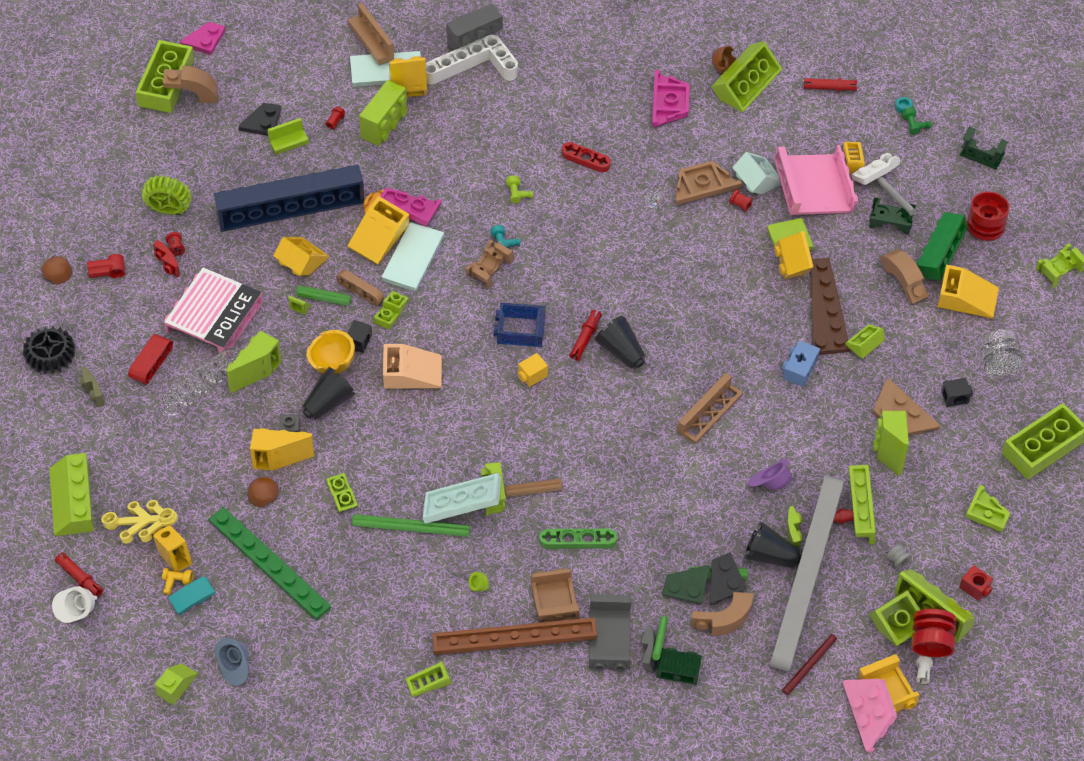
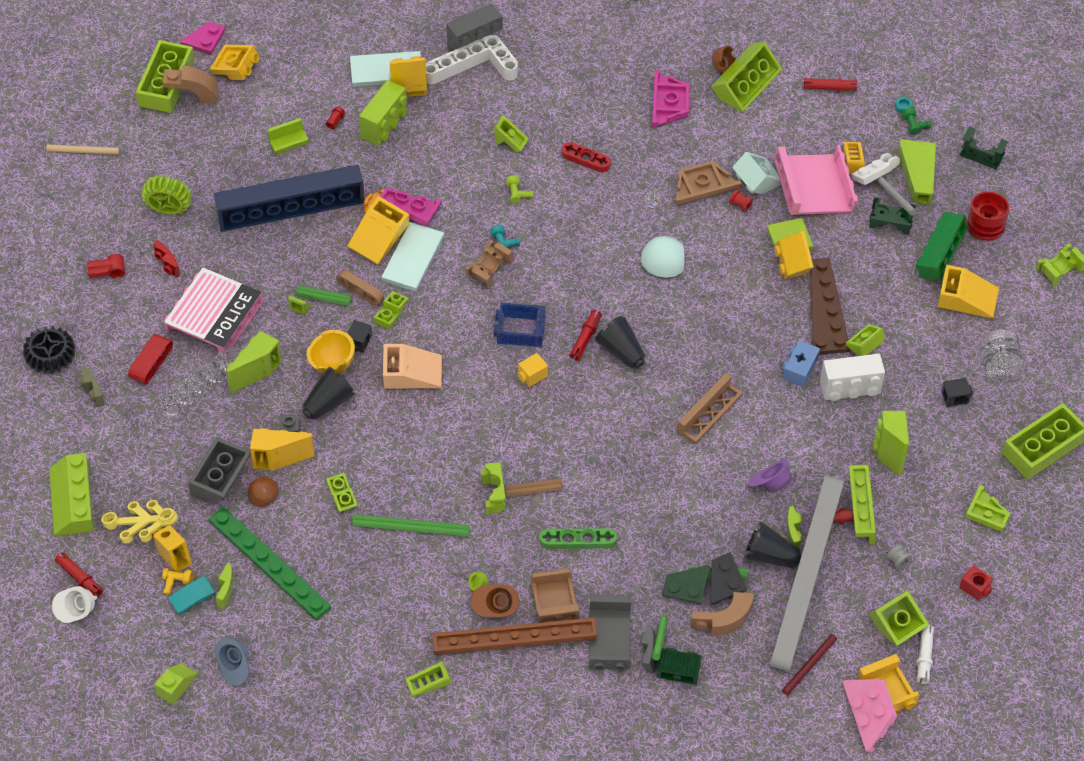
(56, 270): dark orange hair -> none
(83, 149): none -> tan bar
(176, 243): red bush -> none
(218, 470): none -> dark grey slope
(226, 585): none -> lime slope
(235, 61): none -> yellow plate
(261, 119): black wing -> none
(299, 255): yellow slope -> none
(372, 36): medium nougat fence -> none
(462, 498): light aqua tile -> none
(495, 600): none -> dark orange piece
(508, 132): none -> lime slope
(663, 257): none -> light aqua cylinder
(852, 377): none -> white brick
(894, 399): medium nougat wing -> none
(907, 272): medium nougat arch -> none
(918, 167): none -> lime slope
(930, 597): lime slope -> none
(933, 633): red wheel -> none

